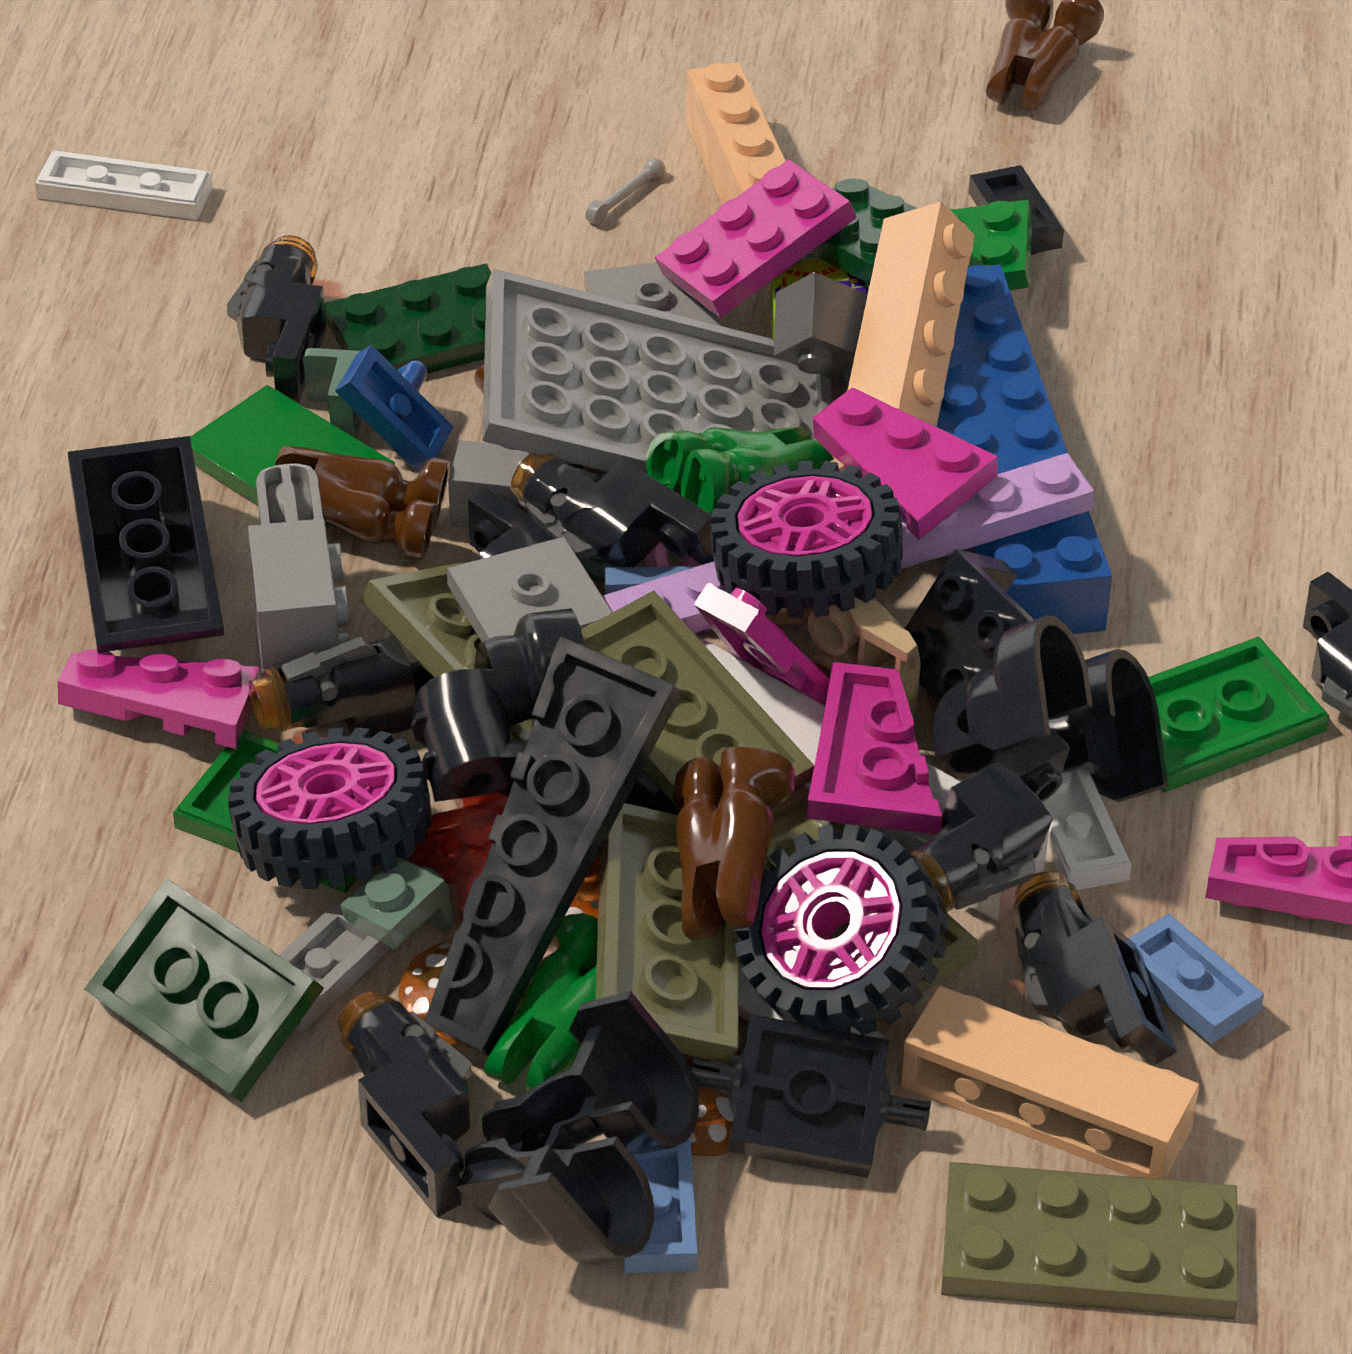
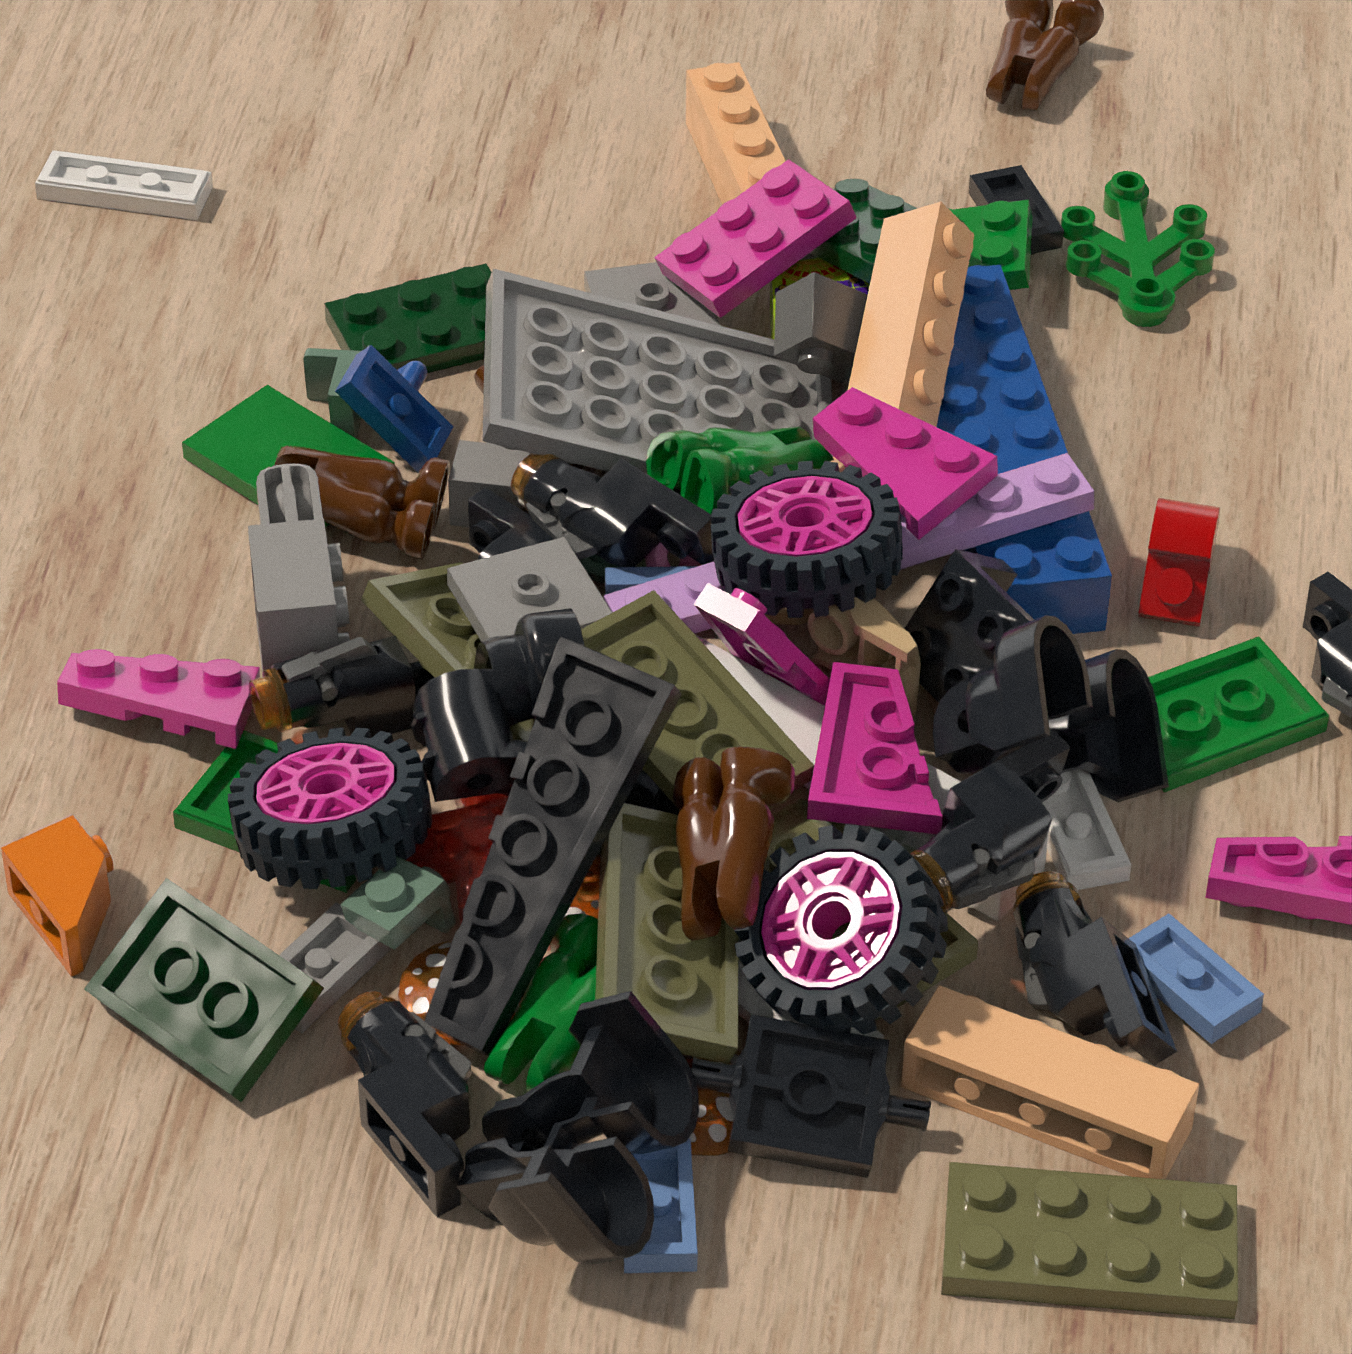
(61, 887): none -> orange slope
(144, 544): black slope -> none
(281, 311): black plate -> none
(597, 210): light grey hinge -> none
(1141, 296): none -> green plant
(1179, 561): none -> red brick

